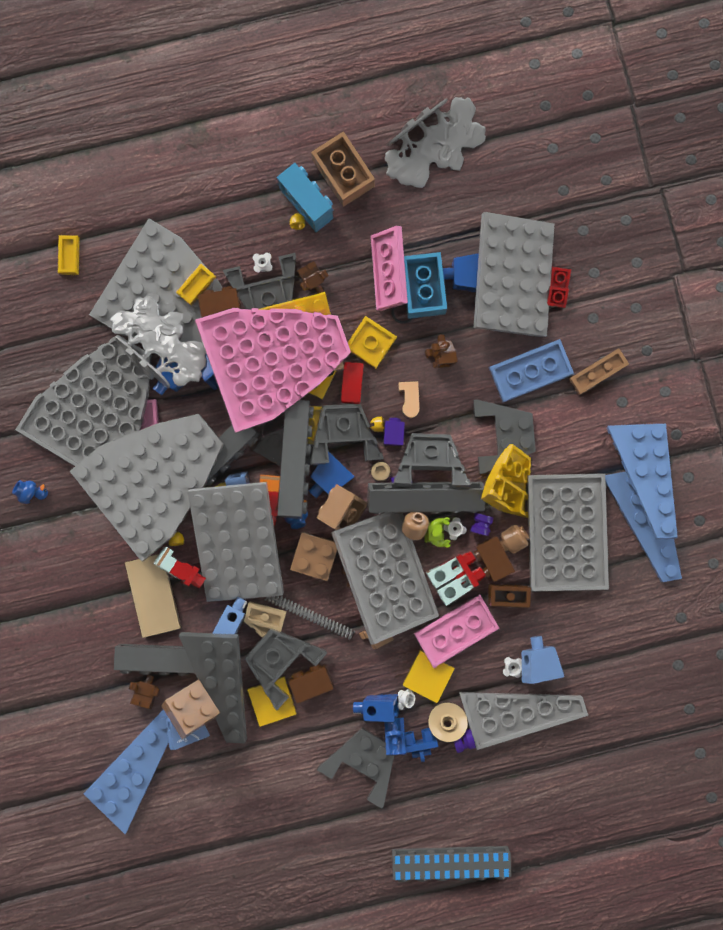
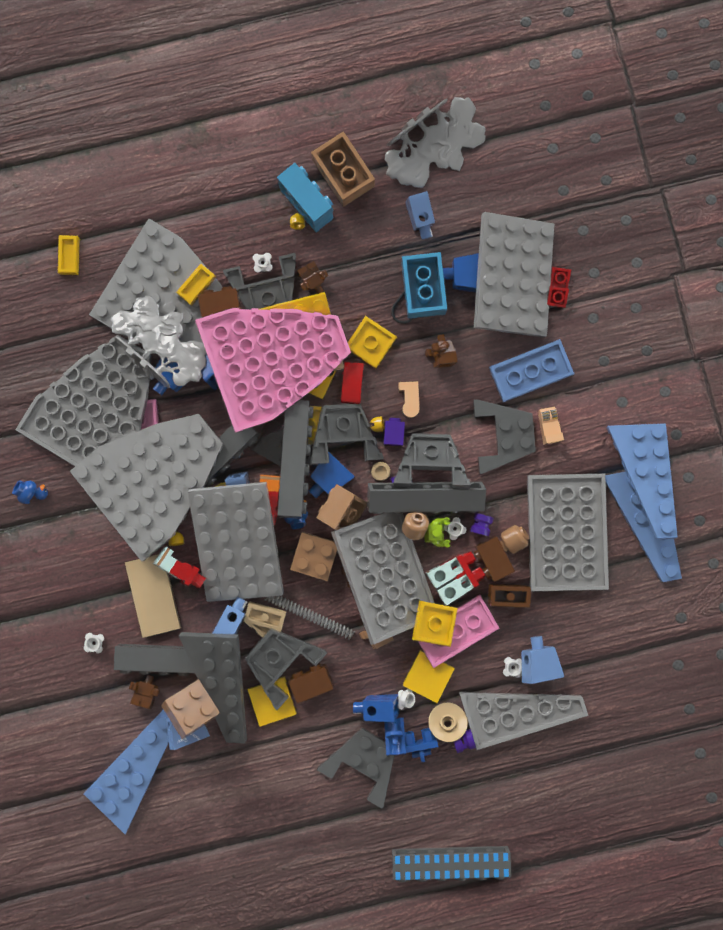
(88, 643): none -> white plate
(389, 268): bright pink tile -> none
(418, 206): none -> medium blue torso
(434, 623): none -> yellow tile
(507, 482): yellow wedge -> none
(550, 426): none -> light nougat leg
(599, 371): medium nougat plate -> none

